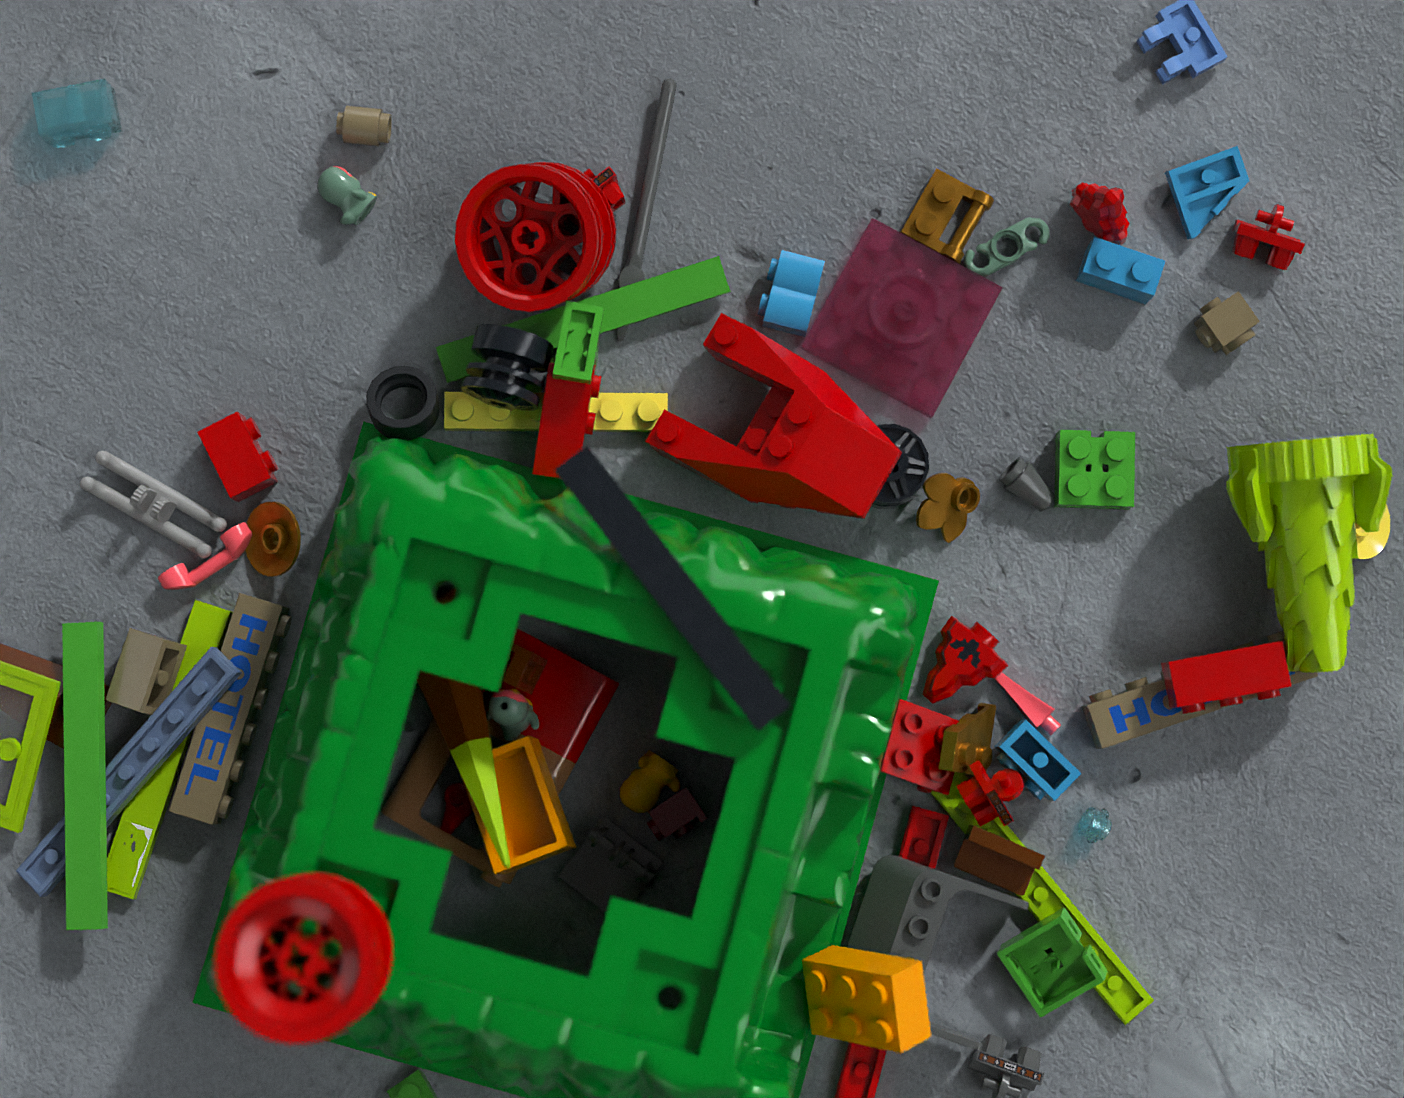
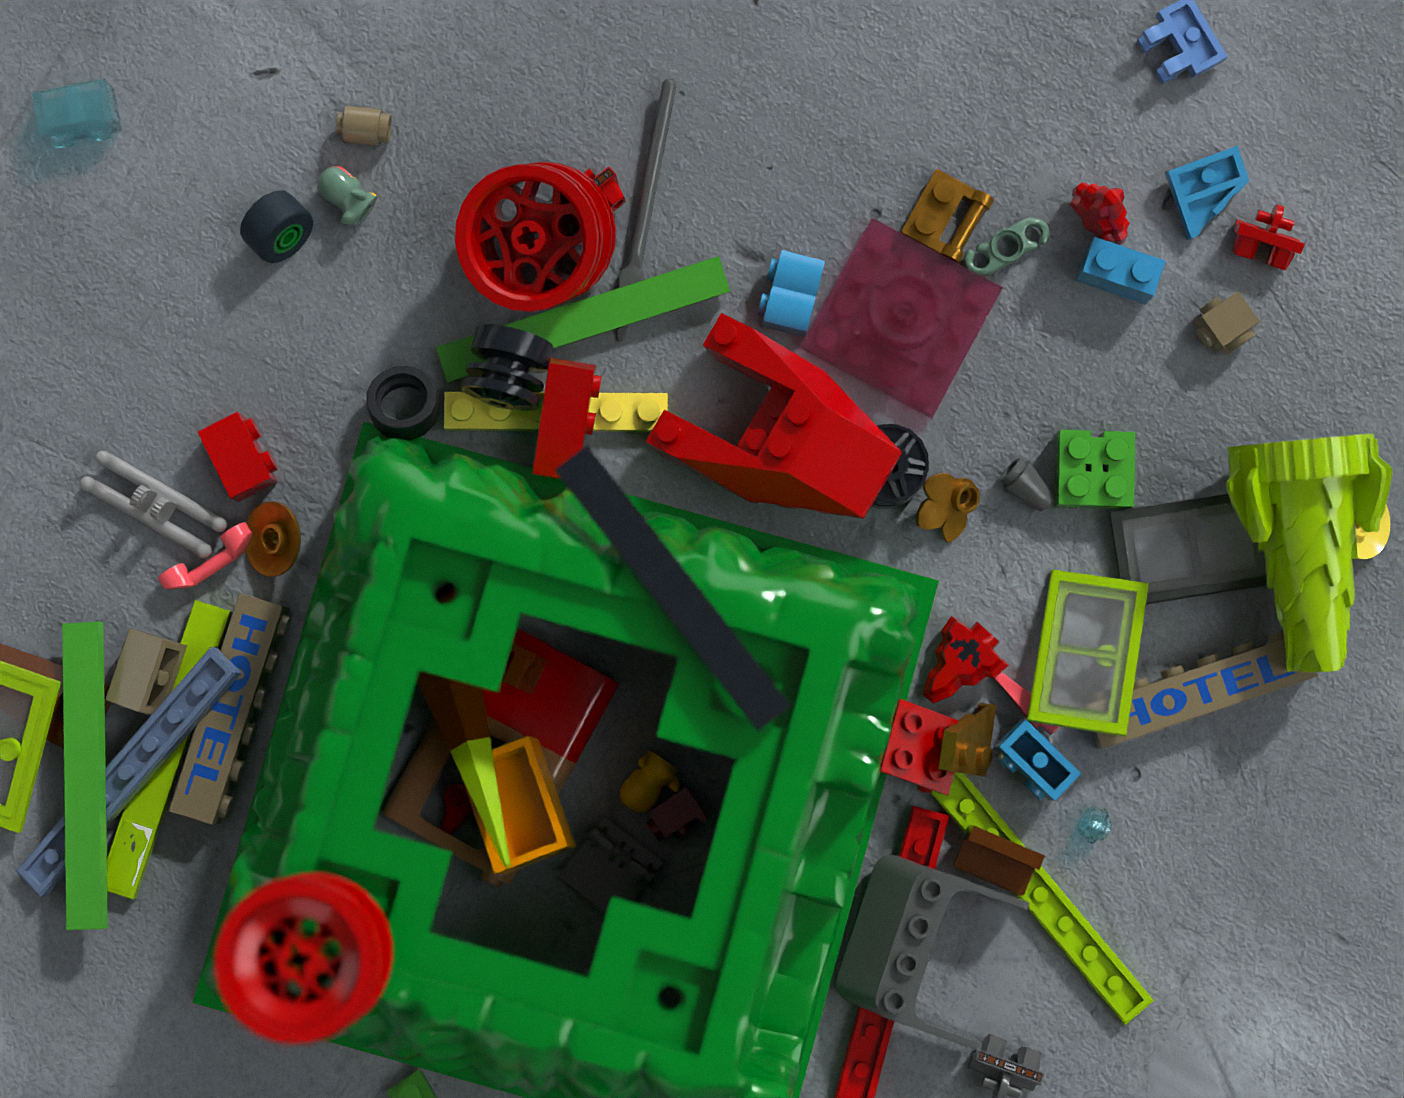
(276, 226): none -> black wheel
(512, 713): sand green animal -> none
(578, 342): bright green bracket -> none
(867, 998): light orange piece -> none
(986, 795): red hips -> none
(1039, 973): bright green piece -> none
(1088, 652): none -> clear door
(1186, 548): none -> clear door
(1226, 677): red brick -> none

